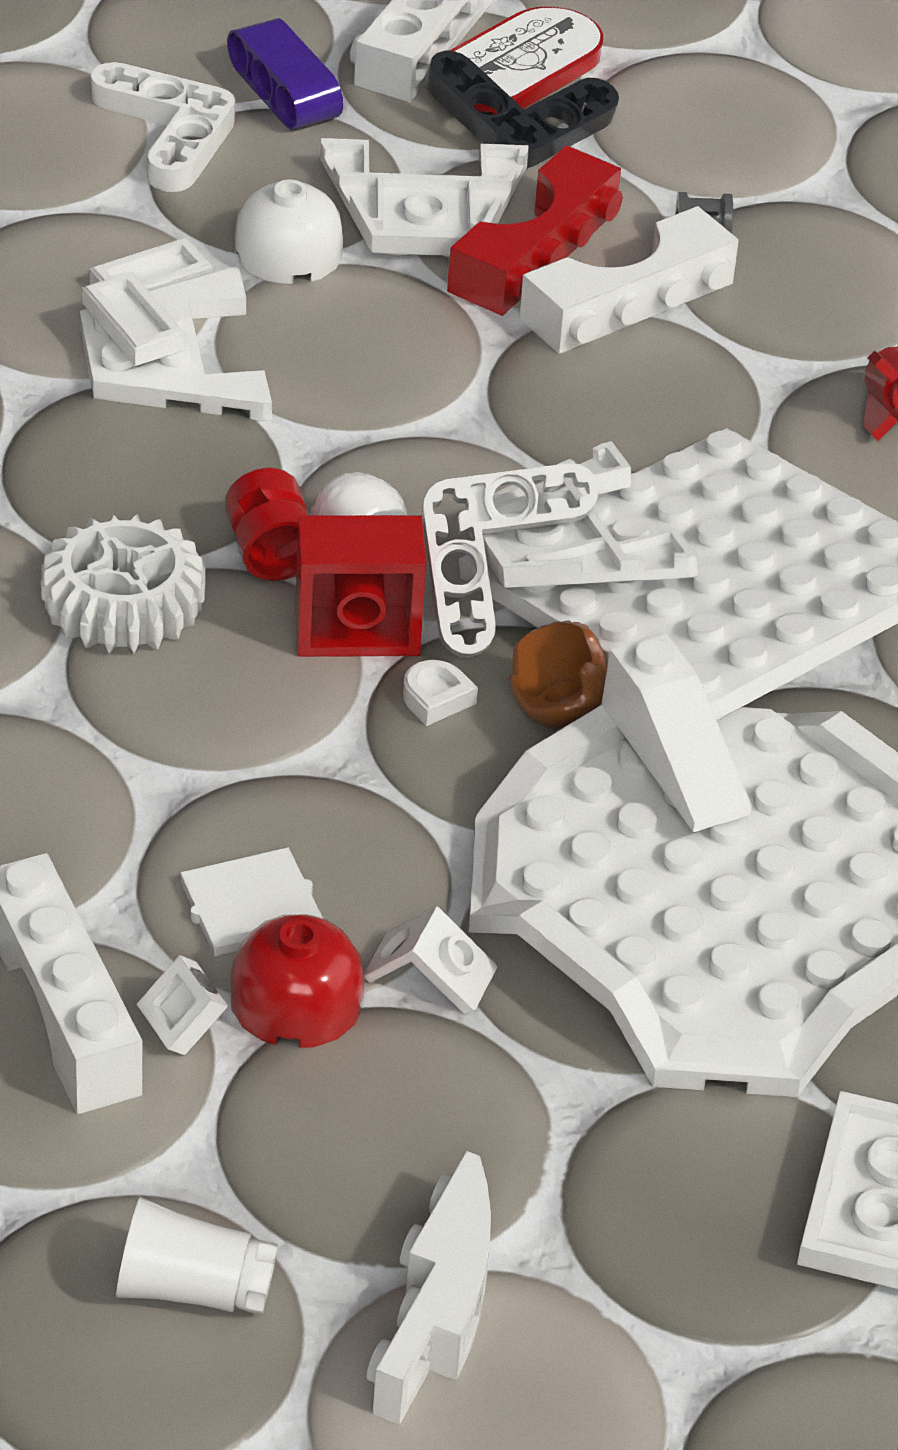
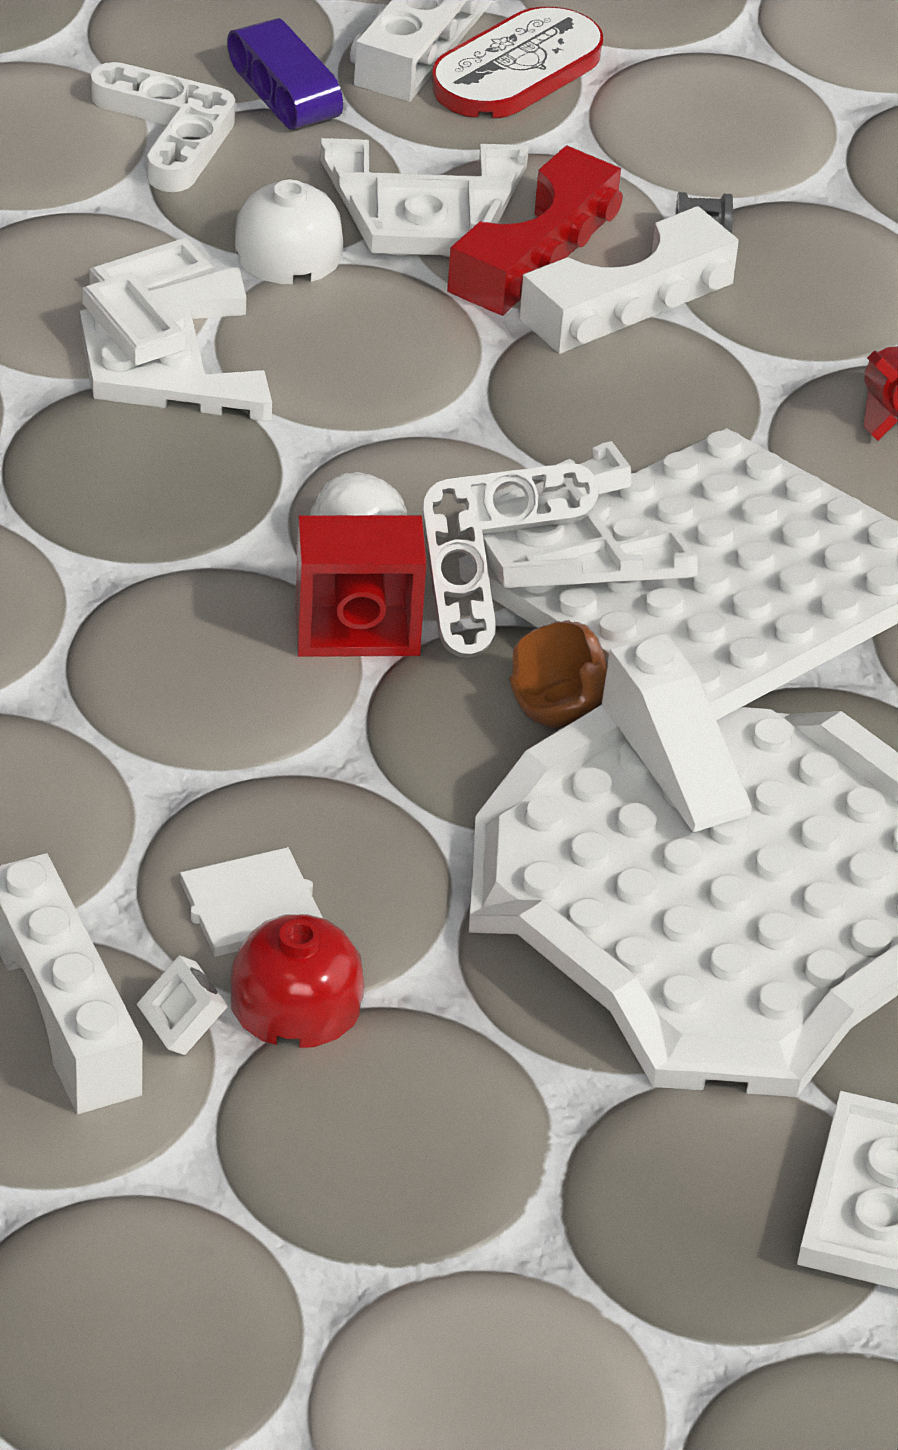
(123, 583): white gear -> none
(194, 1262): white plant -> none
(264, 517): red wheel -> none
(437, 690): white tile -> none
(440, 954): white bracket -> none
(442, 1291): white slope -> none
(461, 84): black beam -> none

